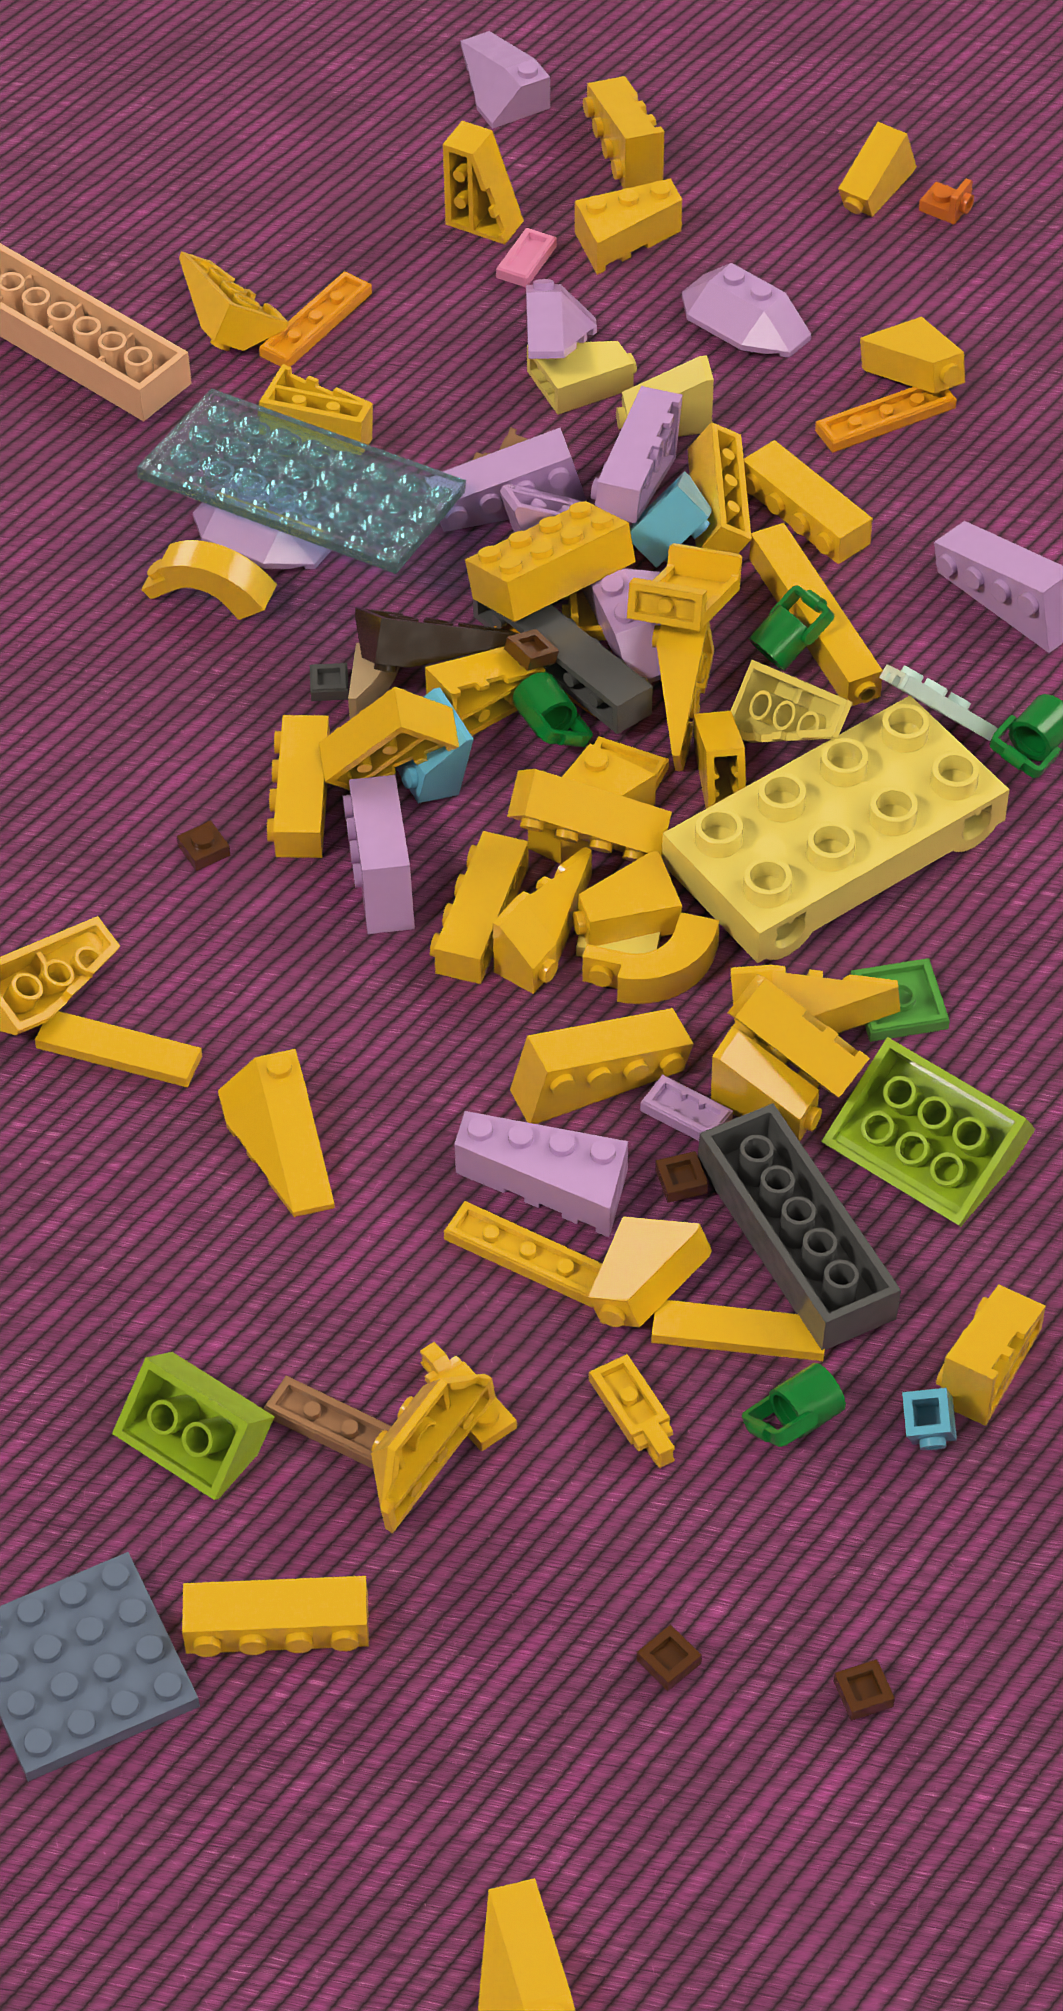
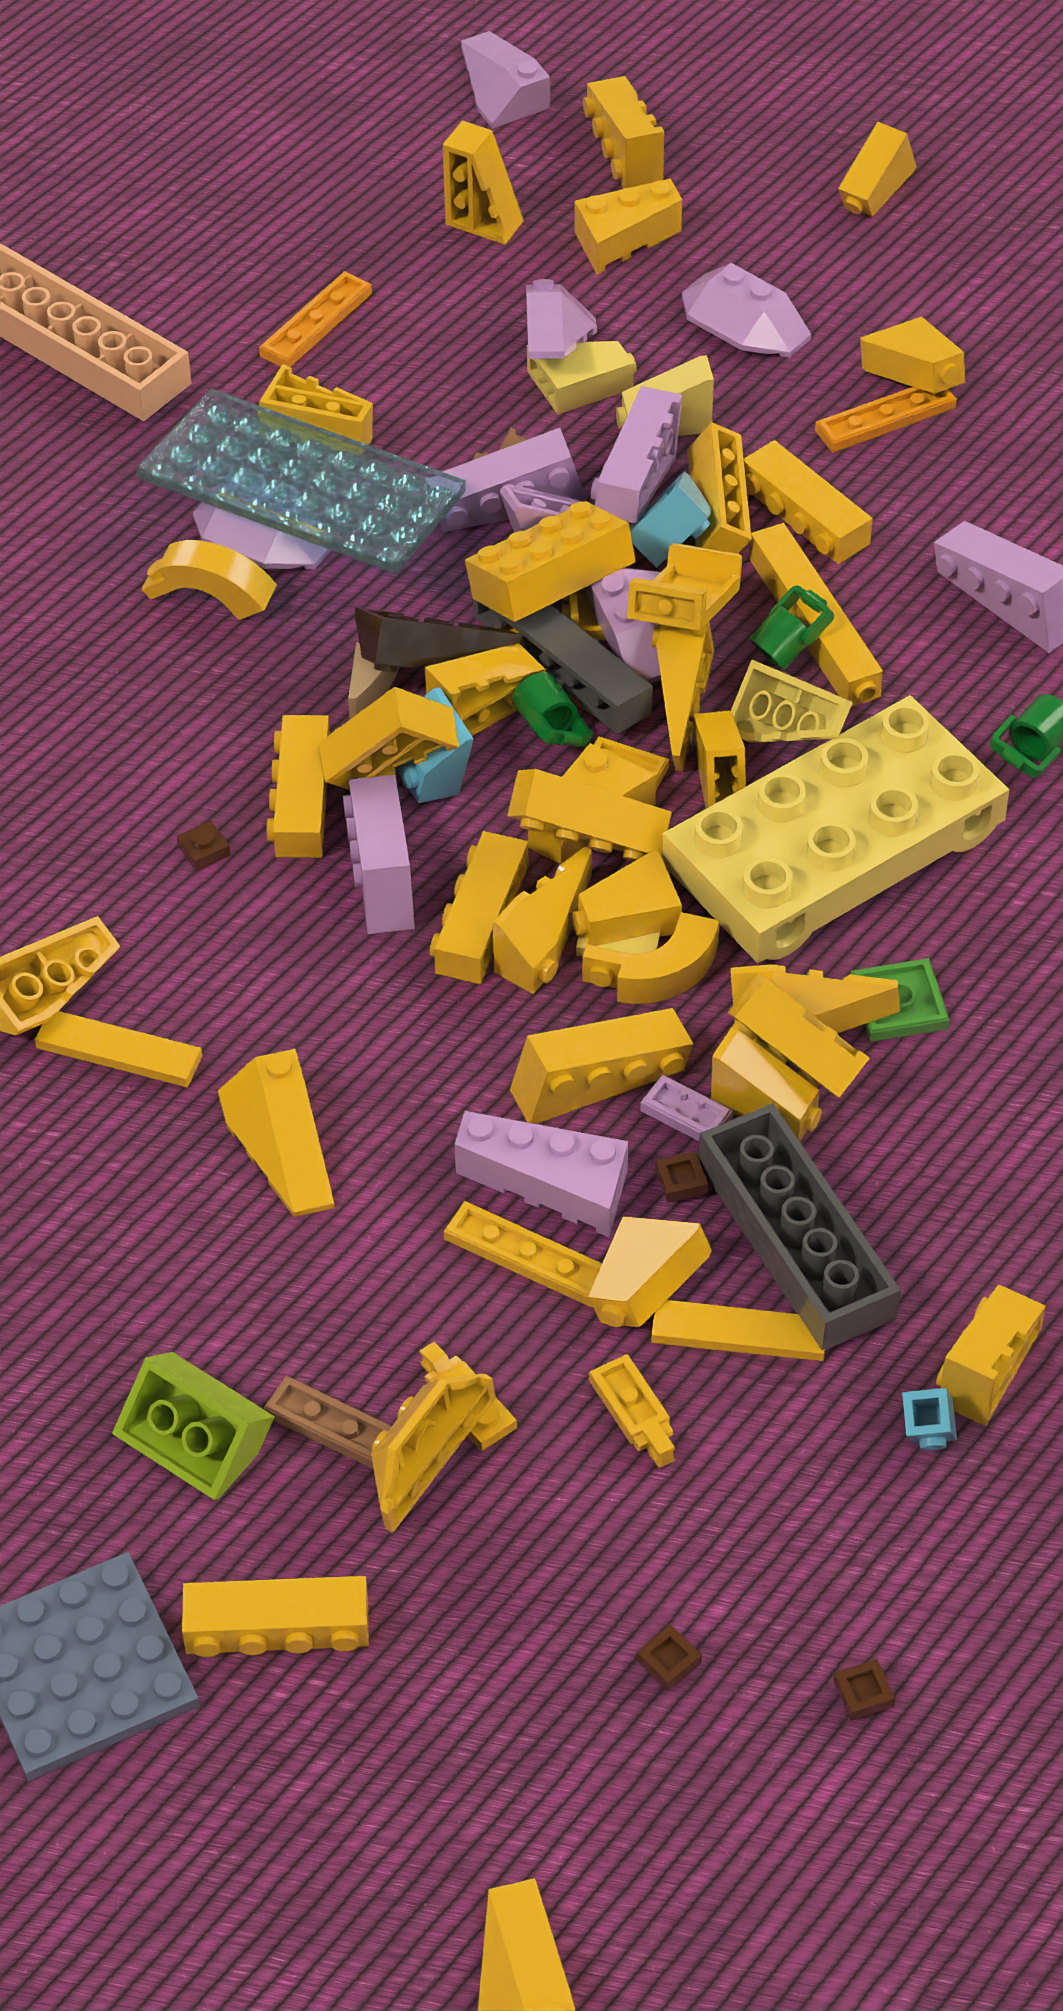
(226, 309): yellow wedge -> none
(329, 682): dark grey tile -> none
(526, 257): bright pink tile -> none
(531, 649): reddish brown plate -> none
(799, 1404): green piece -> none
(928, 1132): lime slope -> none
(933, 696): light aqua wing -> none
(946, 202): orange bracket -> none

